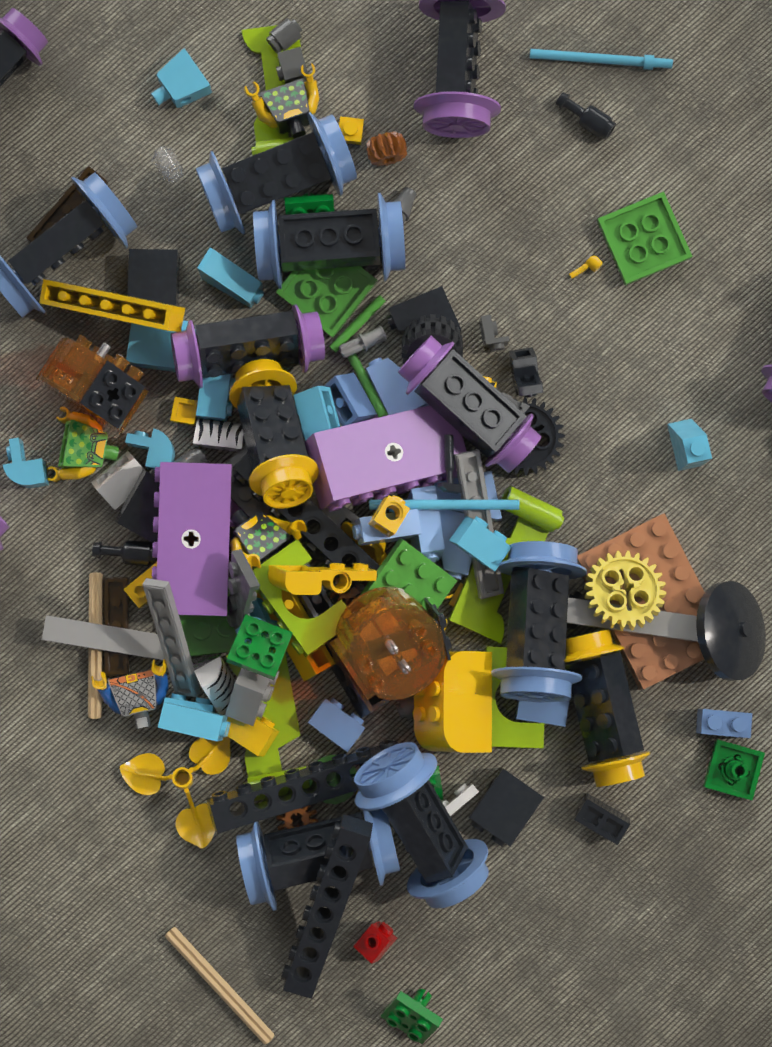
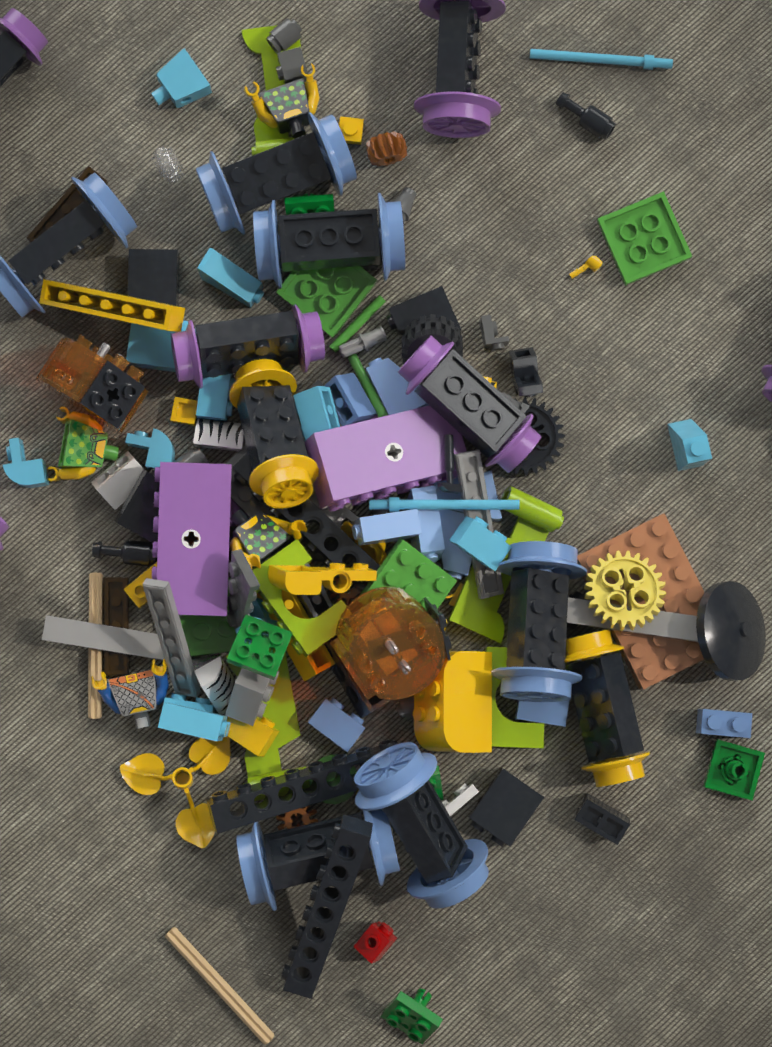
(382, 523): yellow brick -> none

